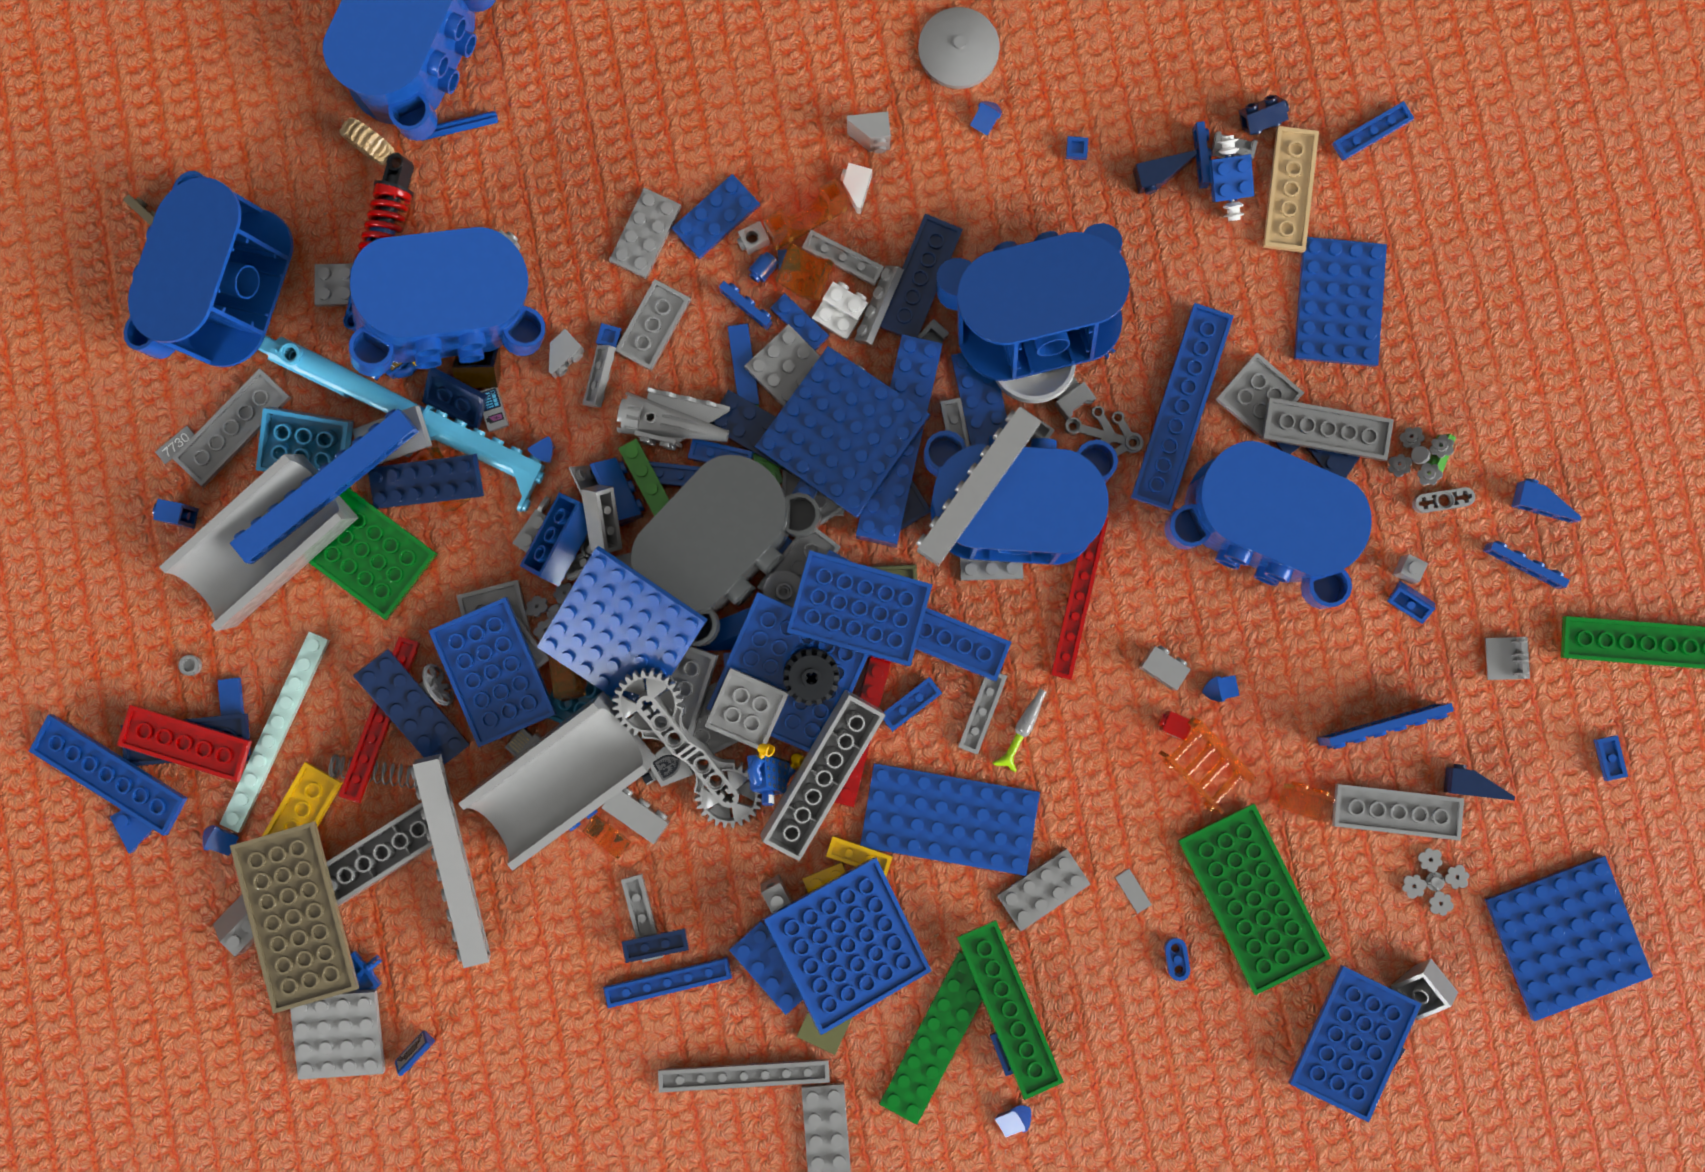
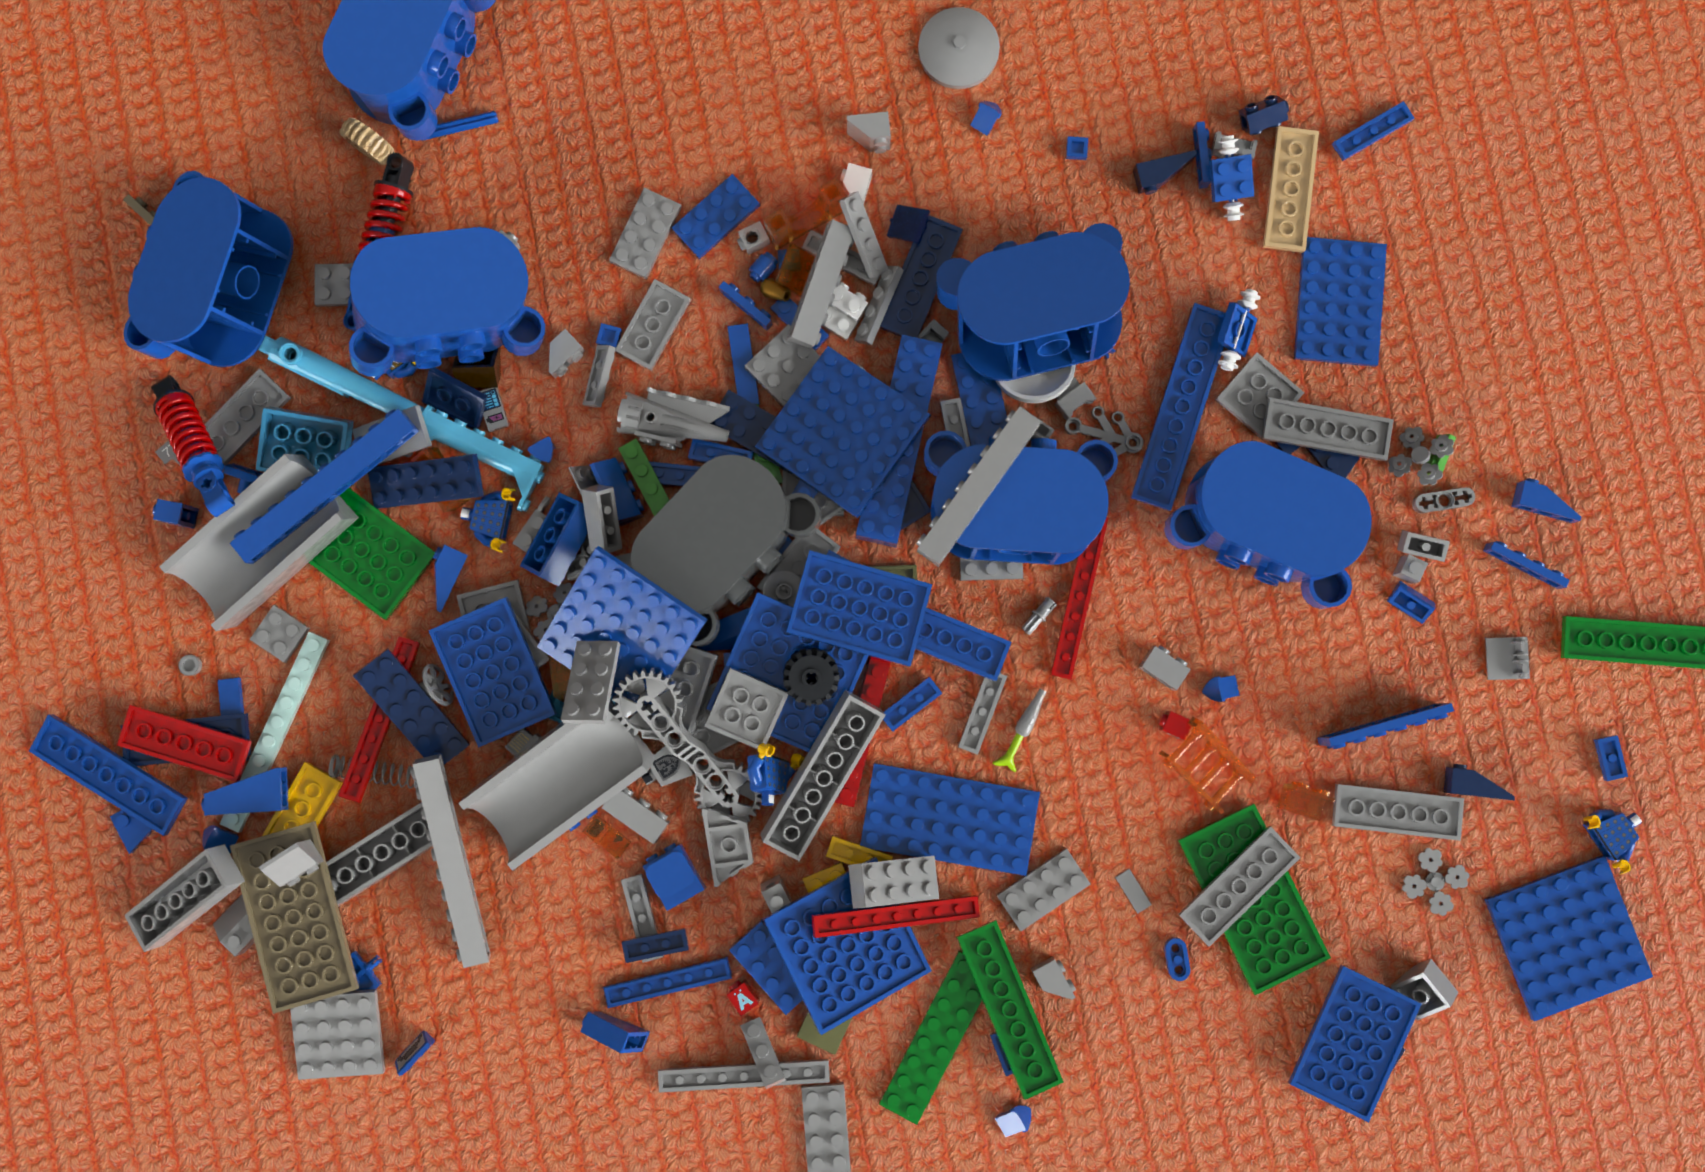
(184, 897): none -> light grey brick
(192, 444): none -> piece
(246, 475): none -> blue tile
(255, 794): none -> blue slope
(279, 633): none -> light grey plate
(292, 863): none -> slope
(446, 569): none -> blue slope
(491, 518): none -> blue torso
(590, 682): none -> light grey plate
(614, 1032): none -> blue slope
(673, 876): none -> blue brick
(727, 844): none -> light grey wing
(742, 996): none -> red brick
(763, 1053): none -> light grey brick
(774, 290): none -> pearl gold cone
(820, 285): none -> light grey brick
(863, 234): none -> light grey plate
(893, 882): none -> light grey brick
(895, 916): none -> red plate
(908, 223): none -> clear blue piece
(1039, 615): none -> light grey axle
(1051, 978): none -> light grey slope
(1237, 329): none -> blue plate
(1239, 886): none -> light grey plate
(1423, 545): none -> light grey brick
(1614, 835): none -> blue torso

